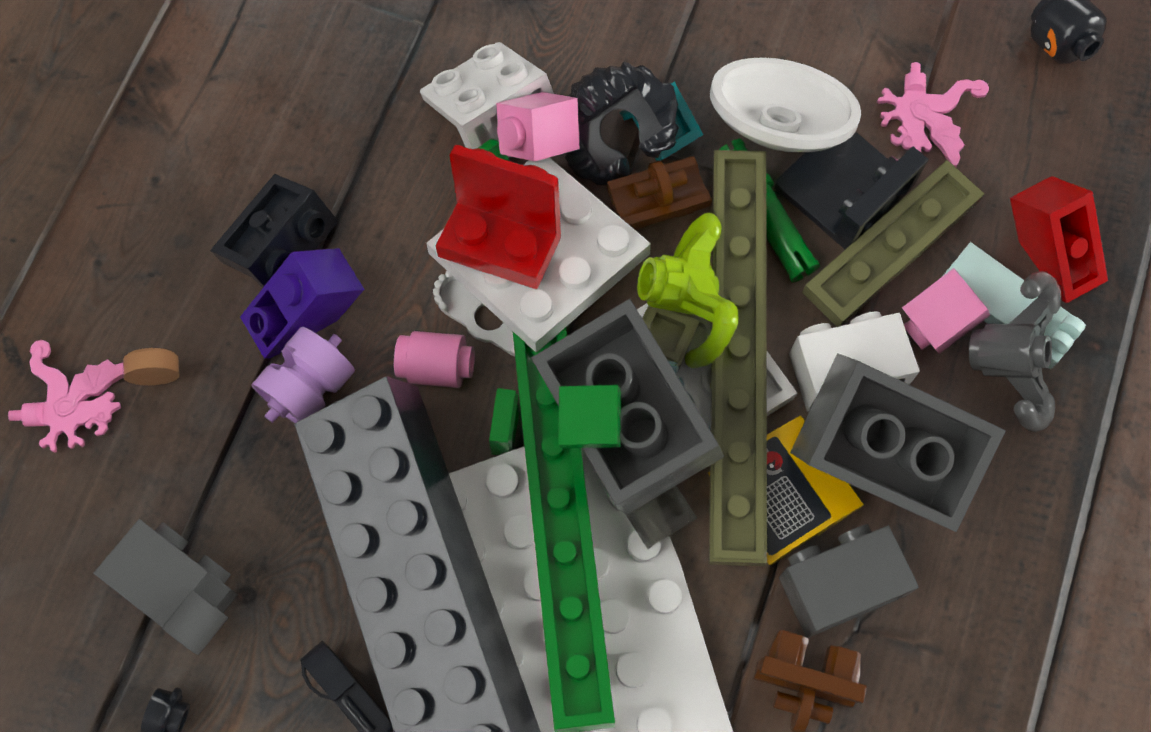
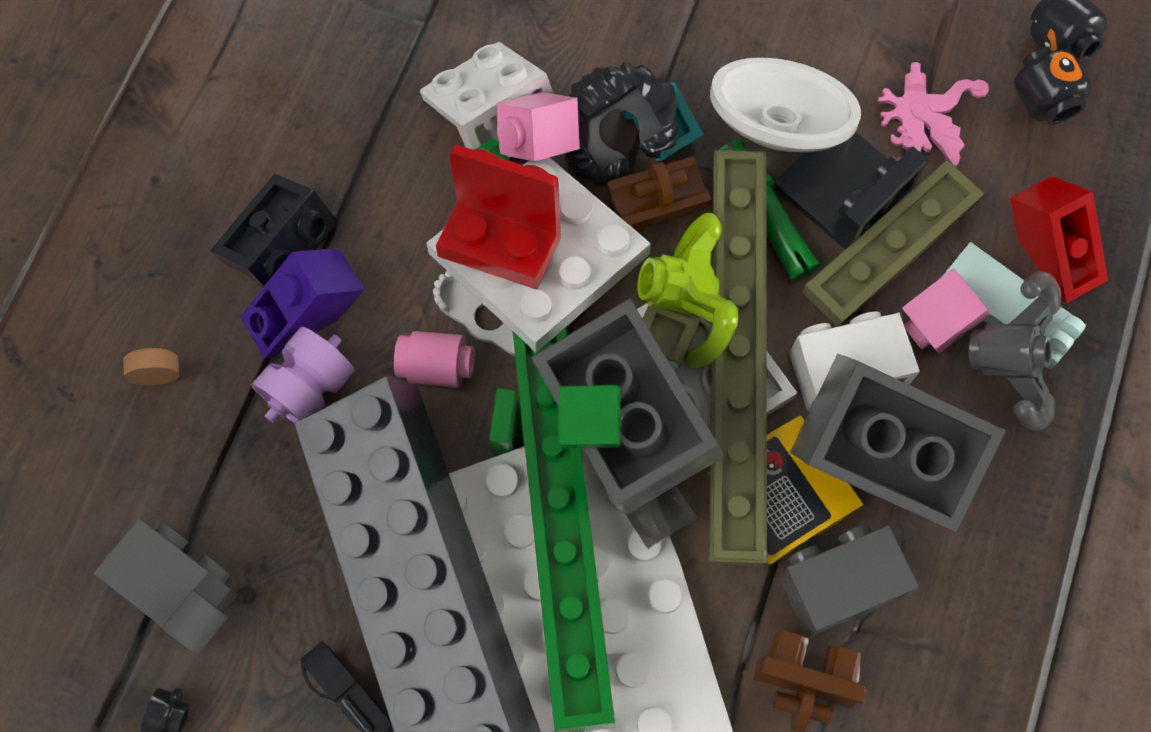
(66, 403): bright pink piece -> none
(1052, 85): none -> black head

